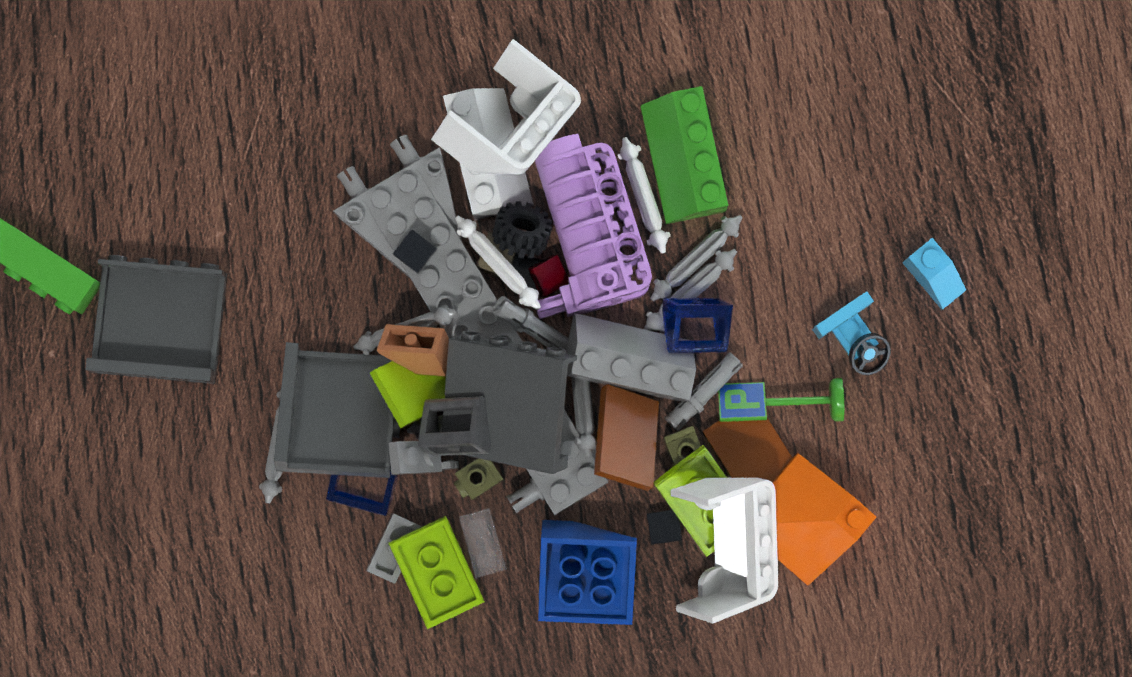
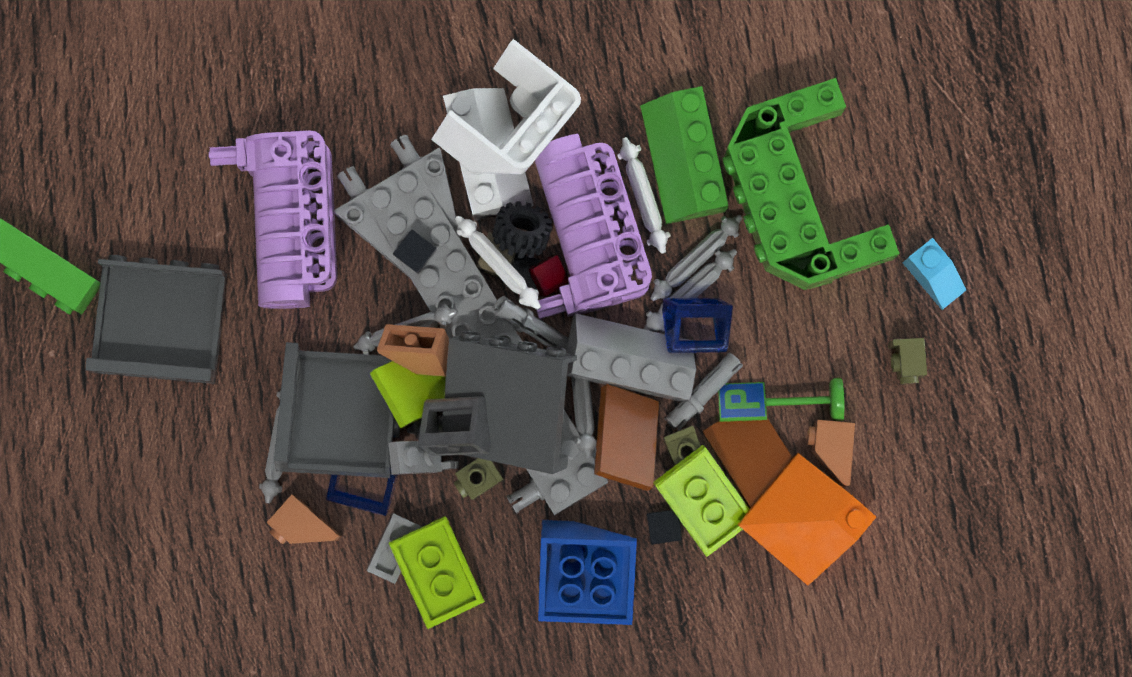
(285, 212): none -> lavender piece
(300, 524): none -> nougat slope
(483, 543): clear brick -> none
(743, 546): white windscreen -> none
(778, 197): none -> bright green wedge
(833, 448): none -> nougat slope
(855, 335): medium azure piece -> none
(908, 359): none -> olive brick

